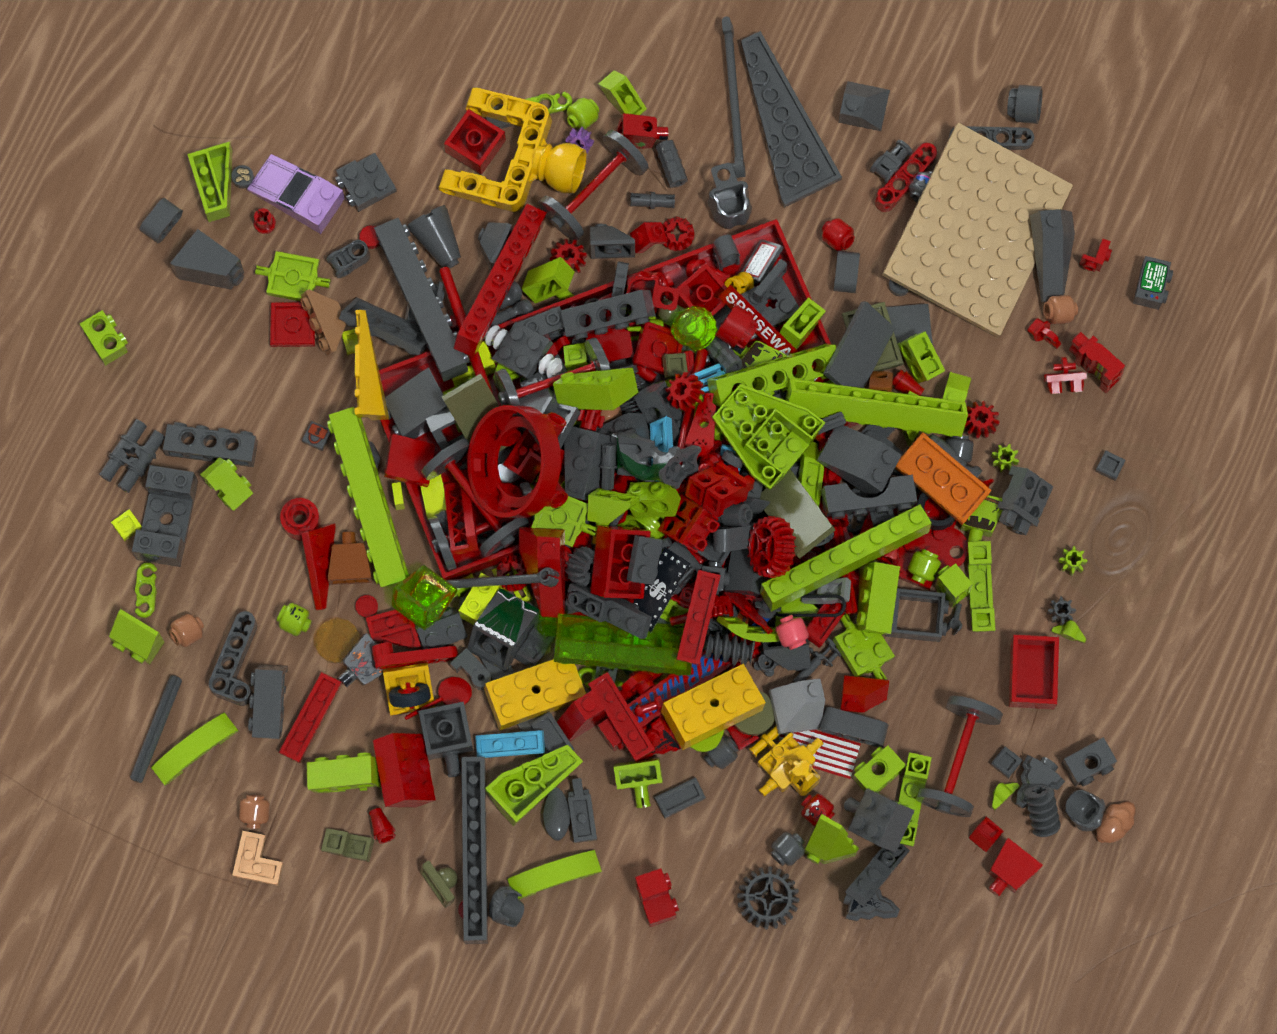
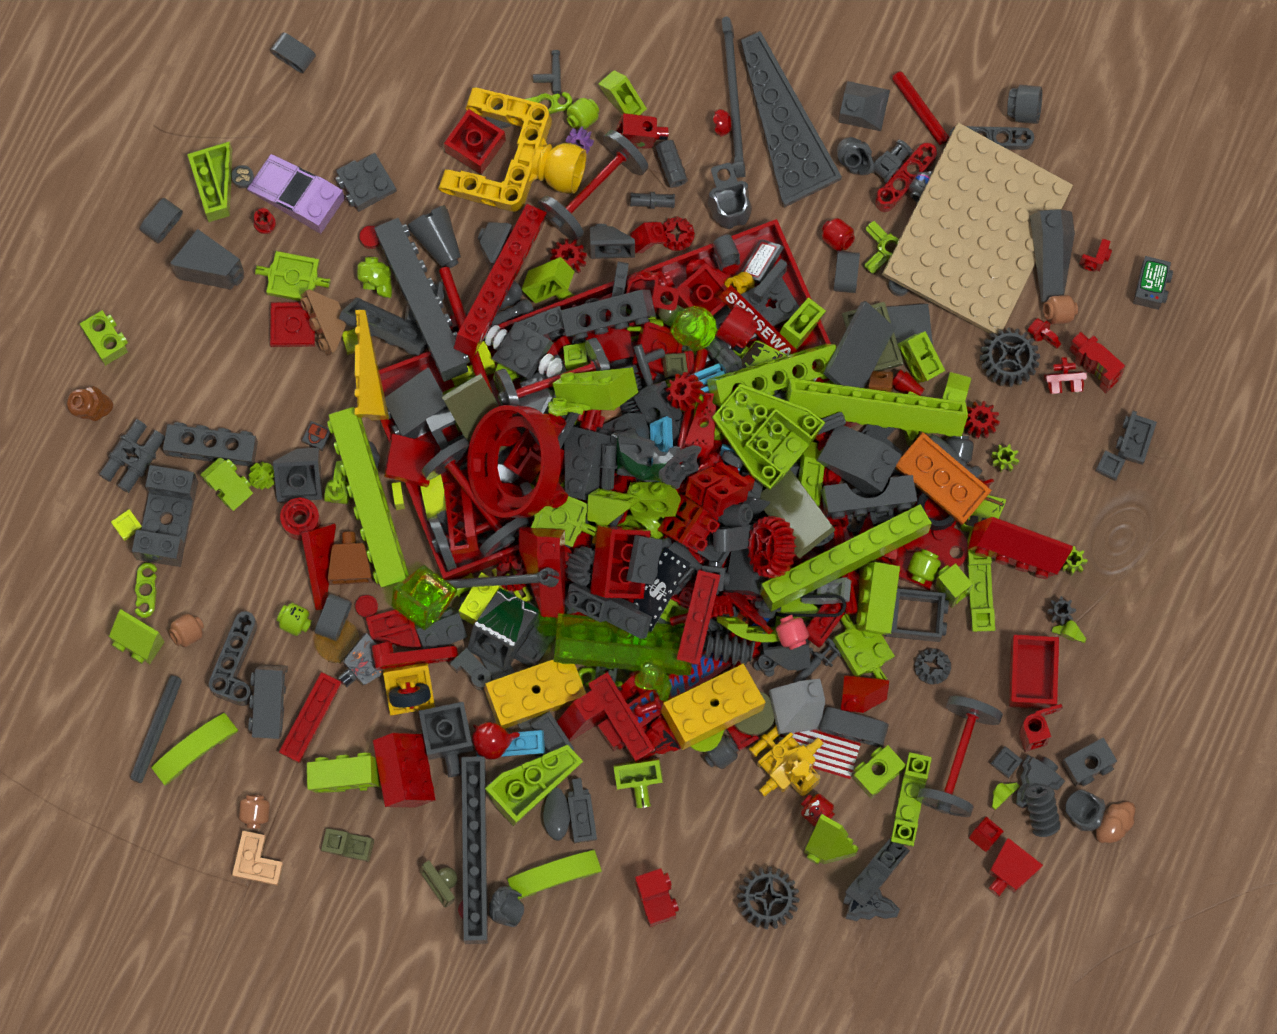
(89, 403): none -> dark orange head
(262, 475): none -> lime gear
(293, 52): none -> dark grey beam
(298, 475): none -> dark grey slope
(333, 617): none -> dark grey beam
(336, 489): none -> lime axle
(348, 259): dark grey piece -> none
(375, 276): none -> lime head
(381, 826): red cone -> none
(450, 691): red piece -> none
(492, 740): none -> red hair
(555, 77): none -> dark grey piece
(561, 407): none -> lime plate
(644, 359): none -> dark grey piece
(652, 677): none -> clear neon green piece
(680, 798): dark grey tile -> none
(722, 121): none -> red plate
(787, 848): dark grey head -> none
(855, 156): none -> dark grey head
(879, 819): dark grey brick -> none
(882, 239): none -> lime axle
(920, 108): none -> red axle
(922, 669): none -> dark grey gear
(955, 623): dark grey hand -> none
(1015, 364): none -> dark grey gear
(1018, 547): none -> red slope
(1024, 500): dark grey hips -> none
(1034, 740): none -> red piece
(1136, 438): none -> dark grey bracket

